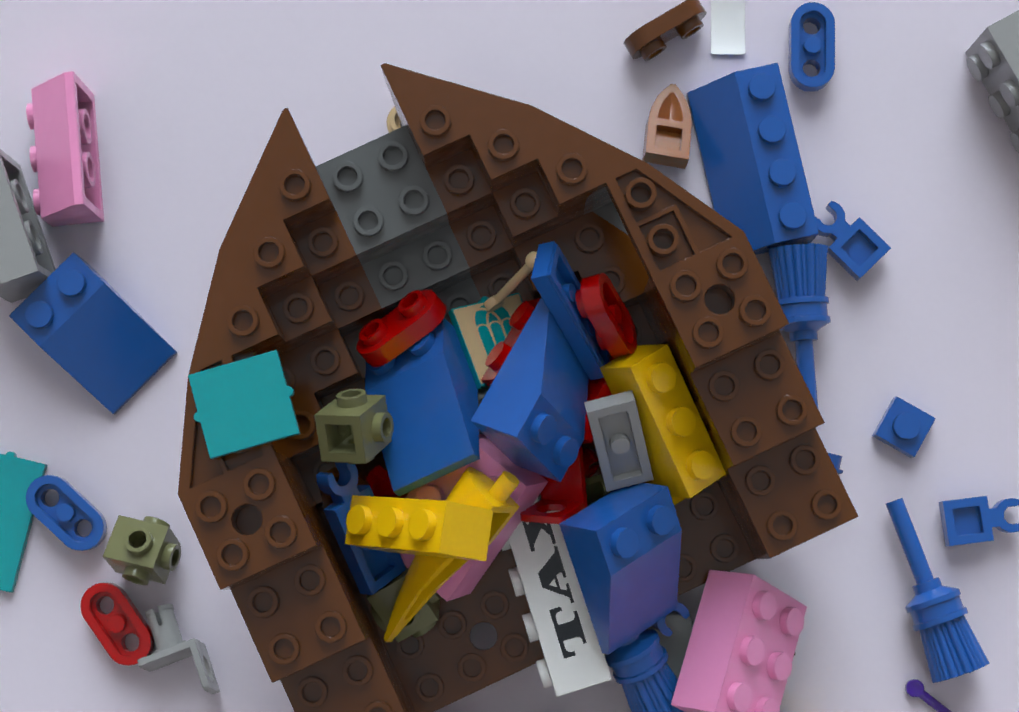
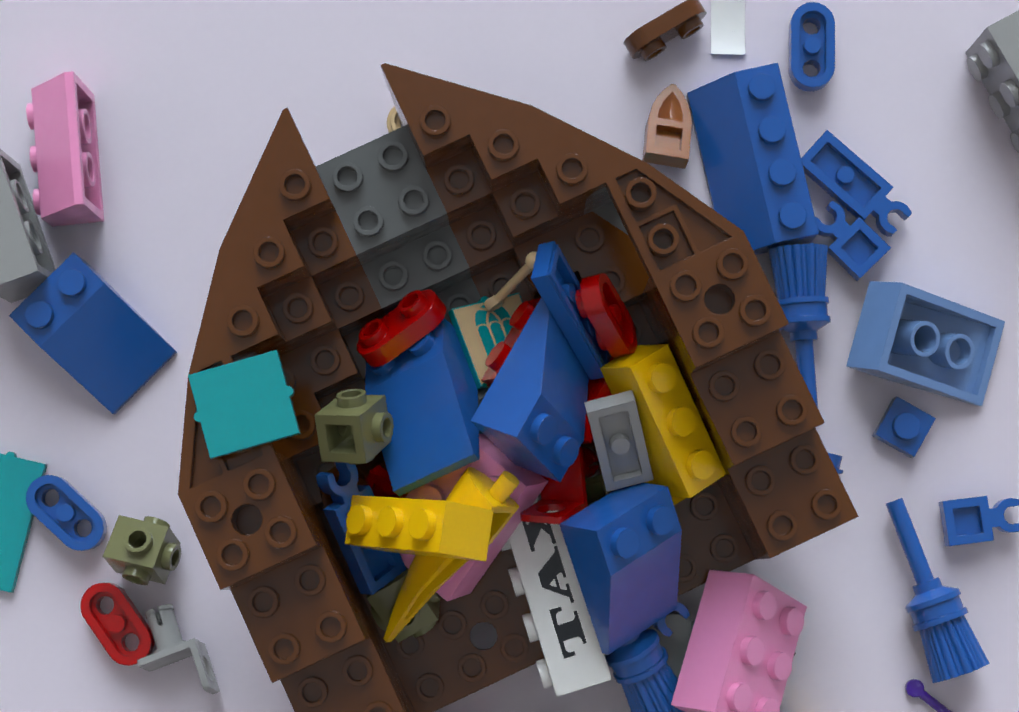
(852, 182): none -> blue plate
(925, 342): none -> medium blue slope

